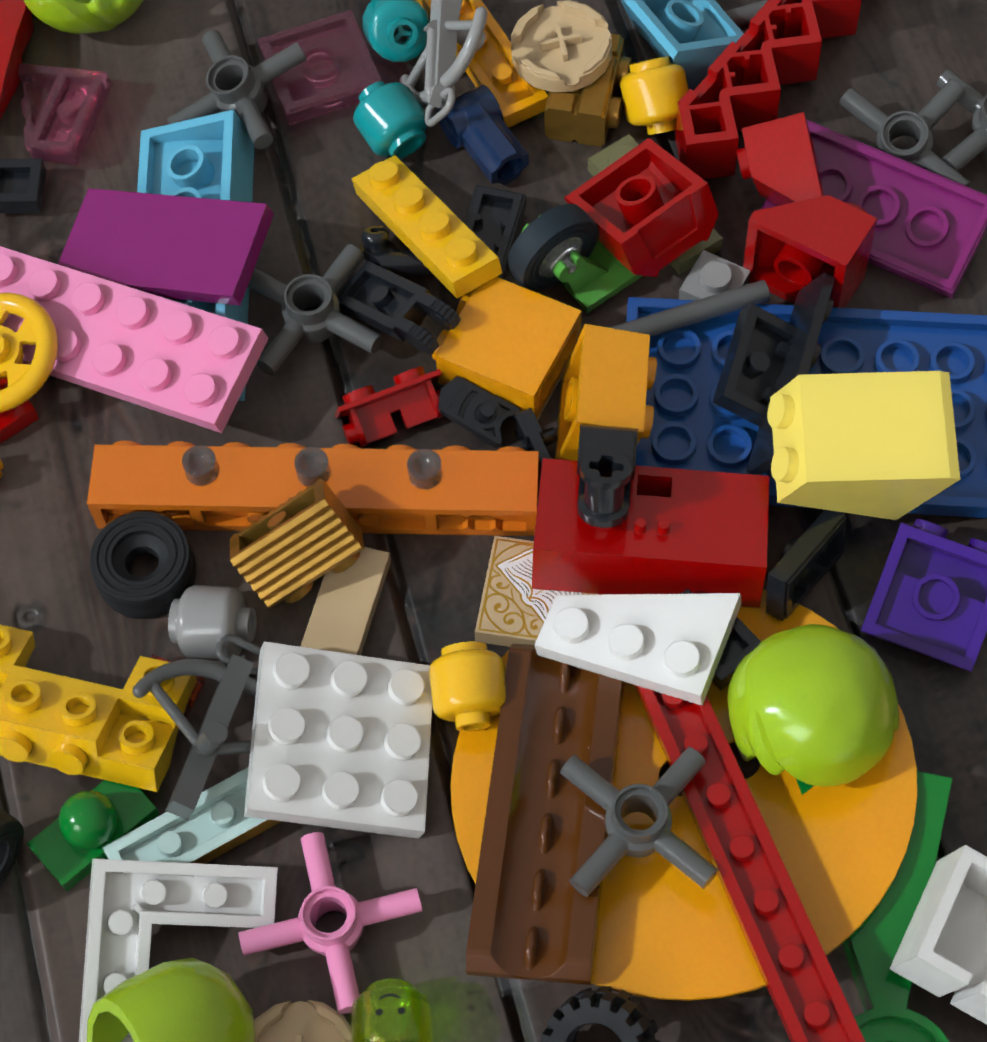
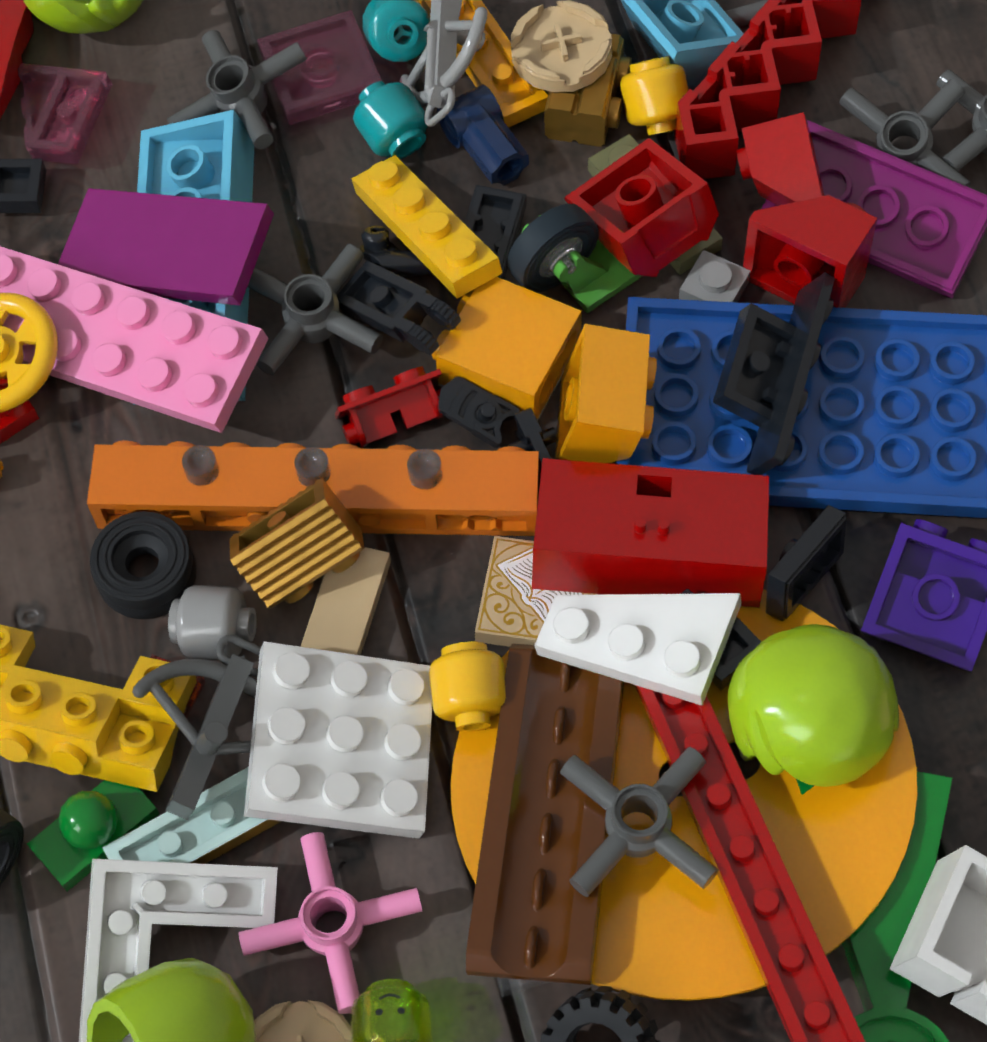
(605, 473): black piece -> none
(699, 310): dark grey bar -> none
(864, 441): light yellow slope -> none

